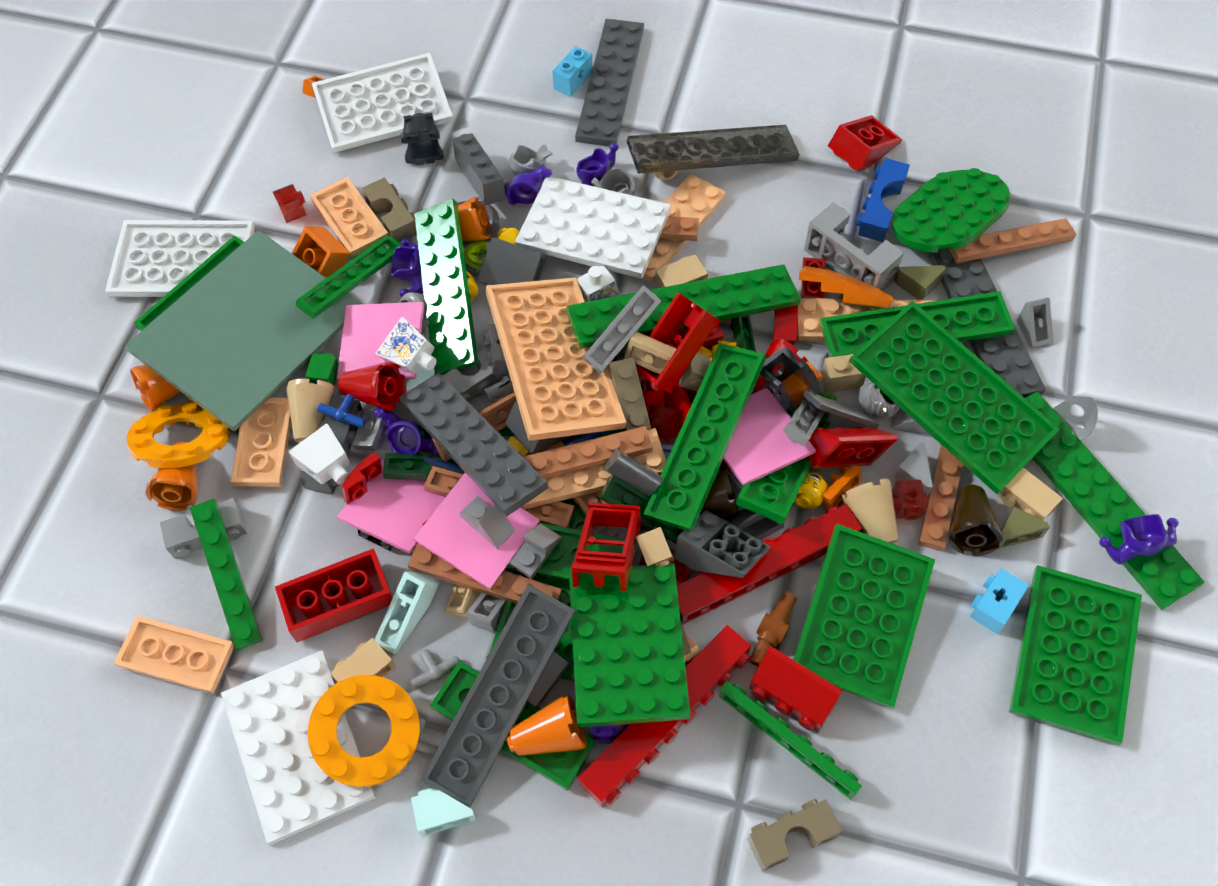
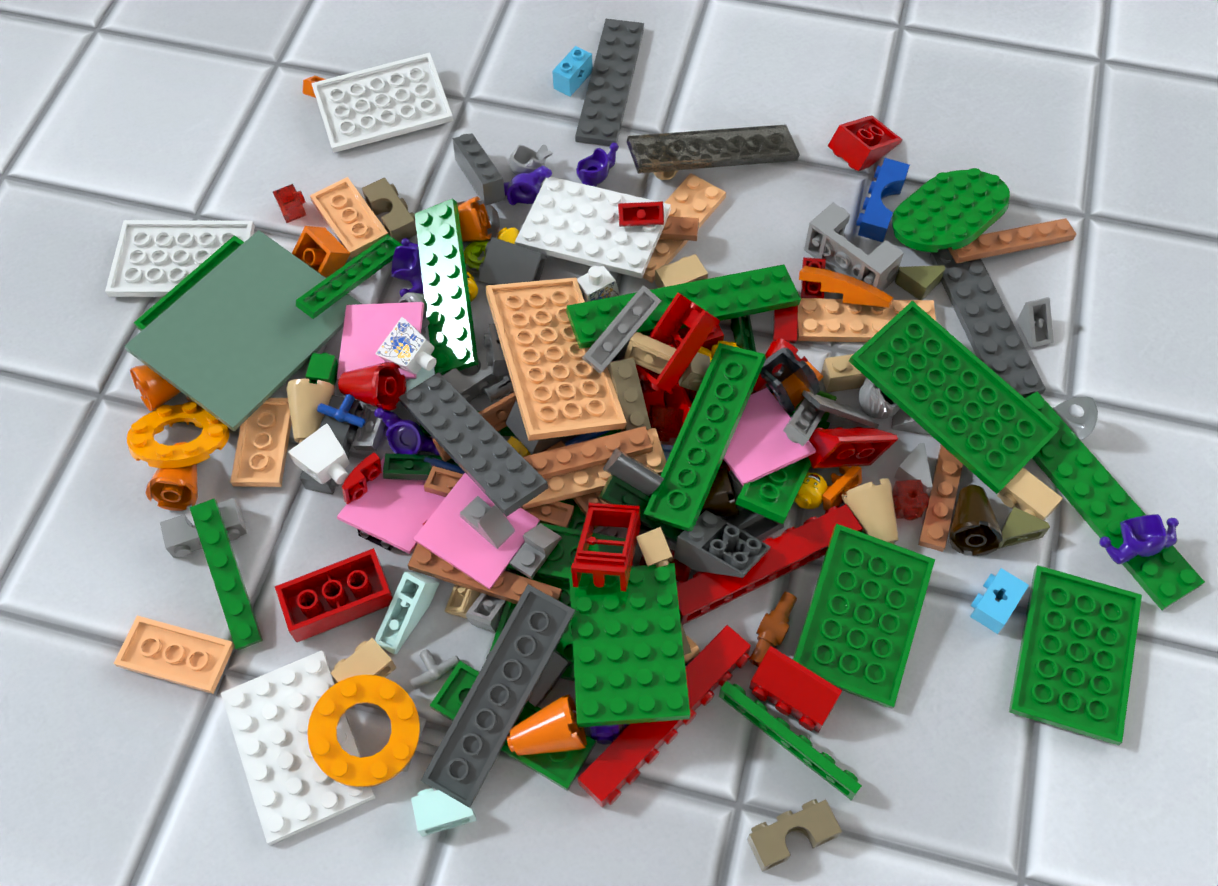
(422, 139): black piece -> none
(616, 181): light grey hat -> none
(641, 214): none -> red slope
(963, 317): green plate -> none

